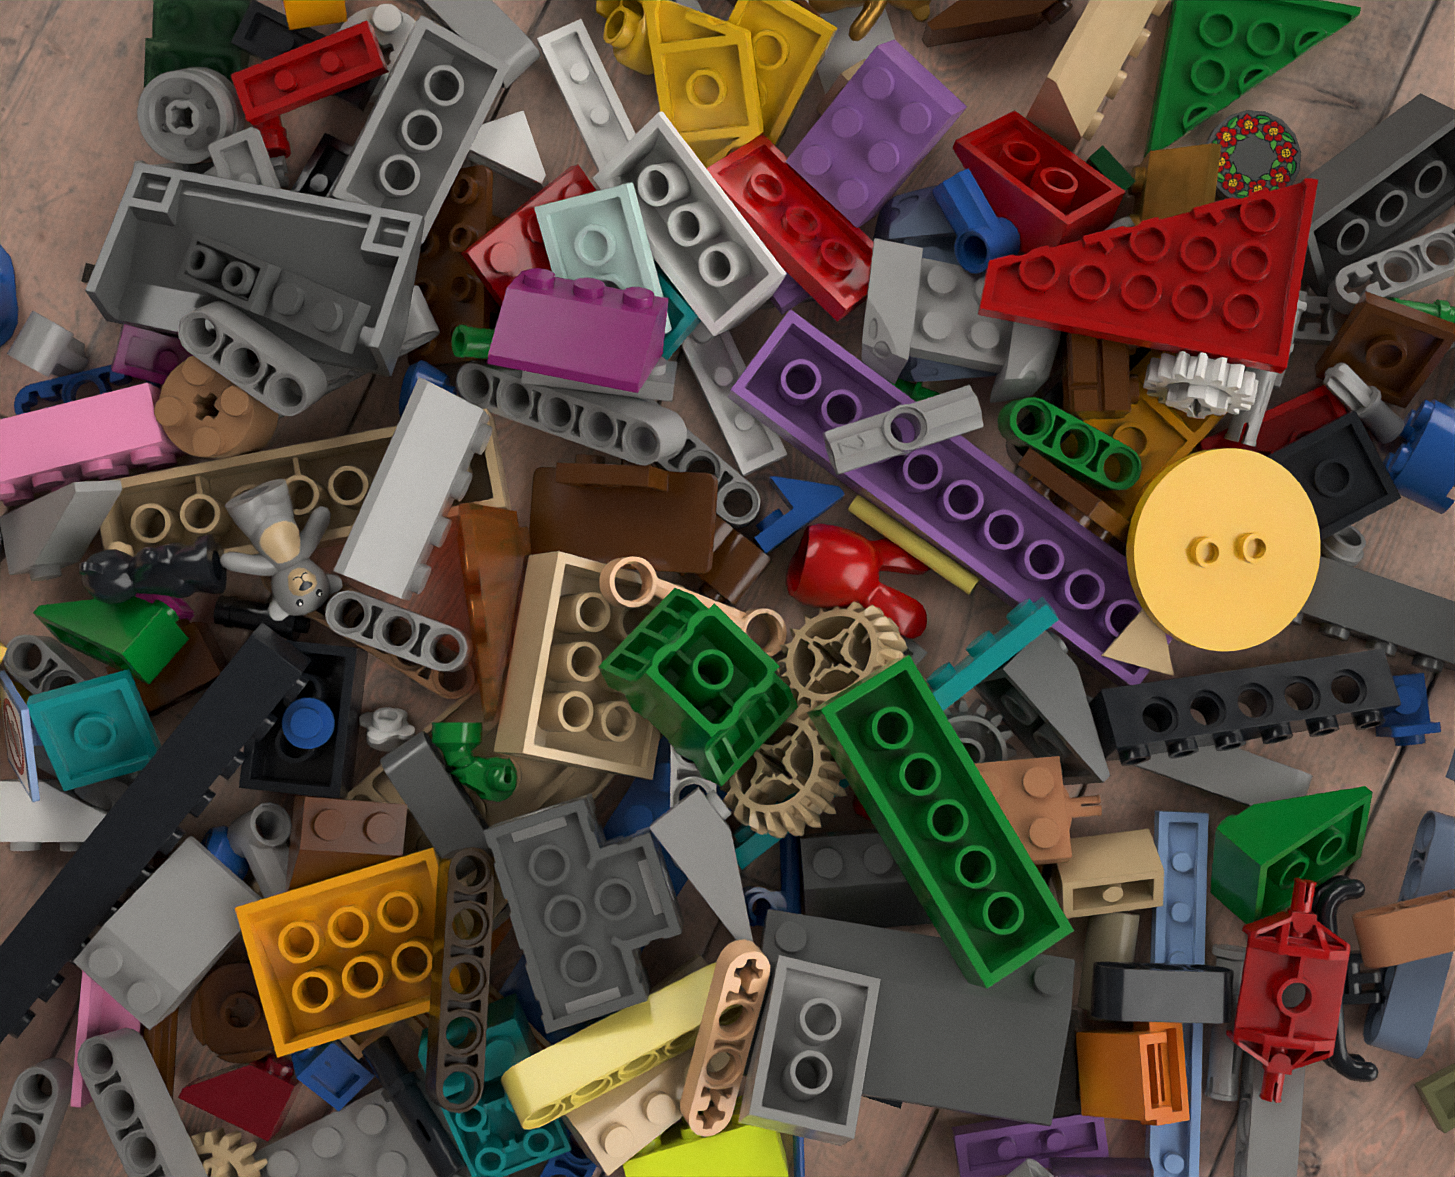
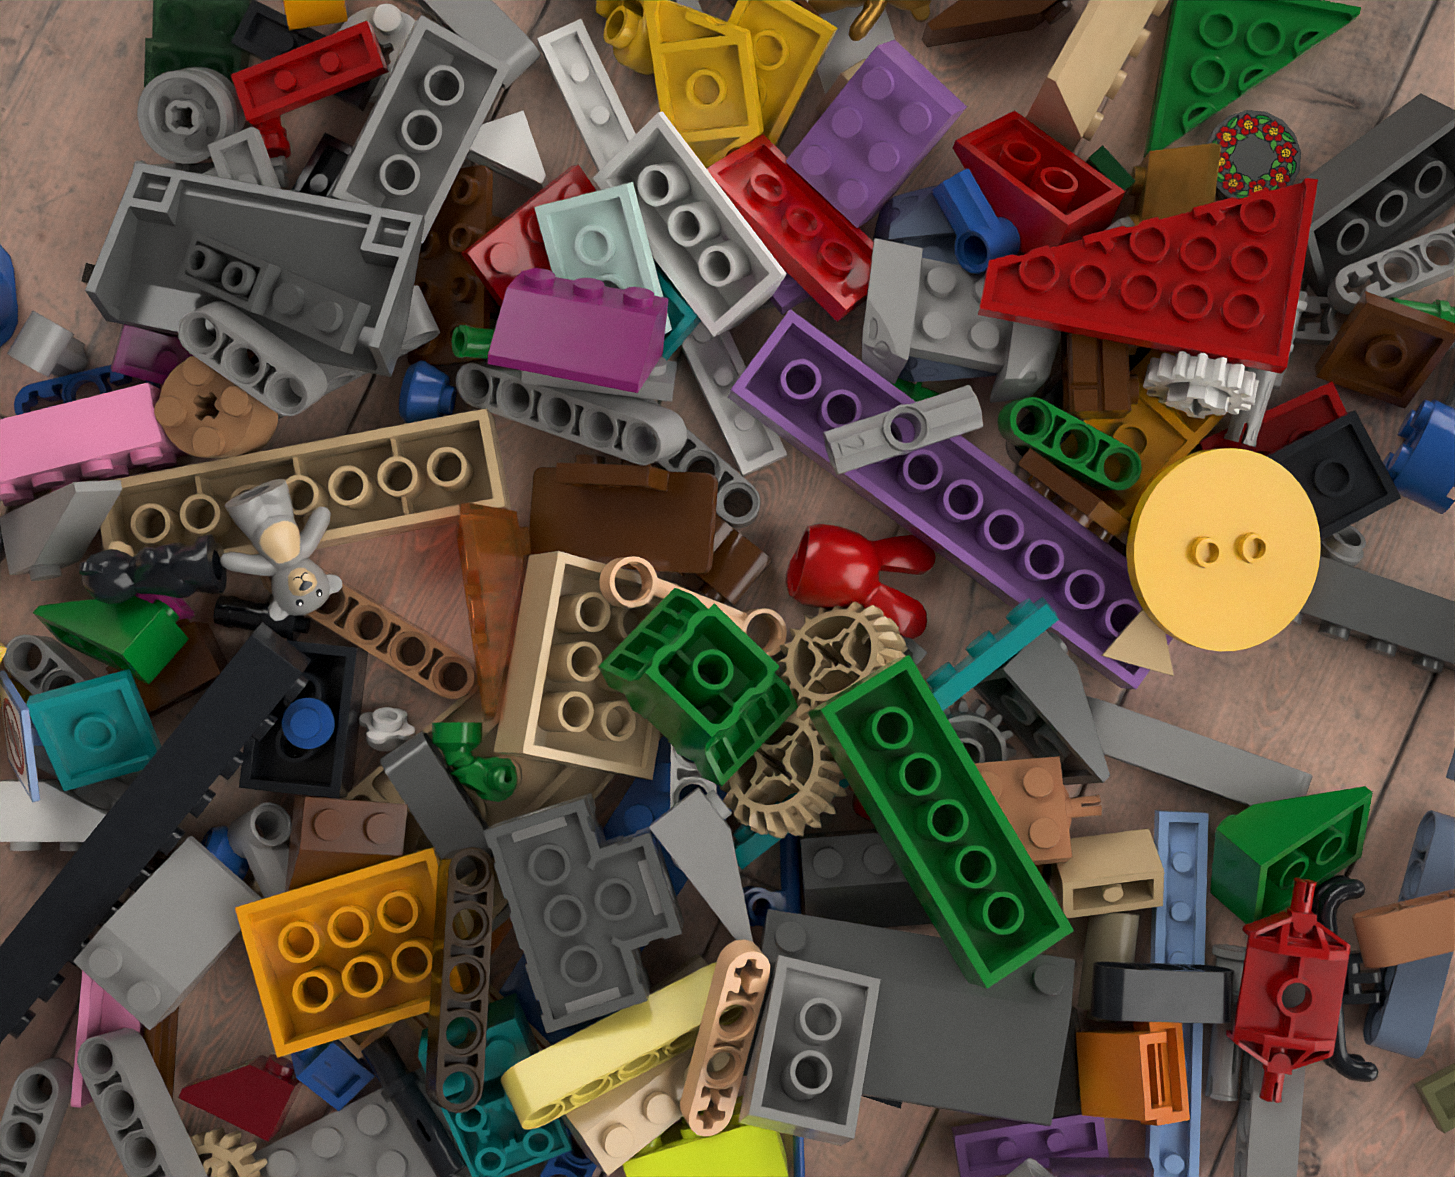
(215, 1024): reddish brown plate -> none
(376, 626): light grey beam -> none
(415, 491): slope -> none
(806, 503): blue slope -> none
(914, 544): light yellow bar -> none
(1358, 677): black brick -> none
(1365, 401): light grey axle -> none
(1412, 718): blue bracket -> none

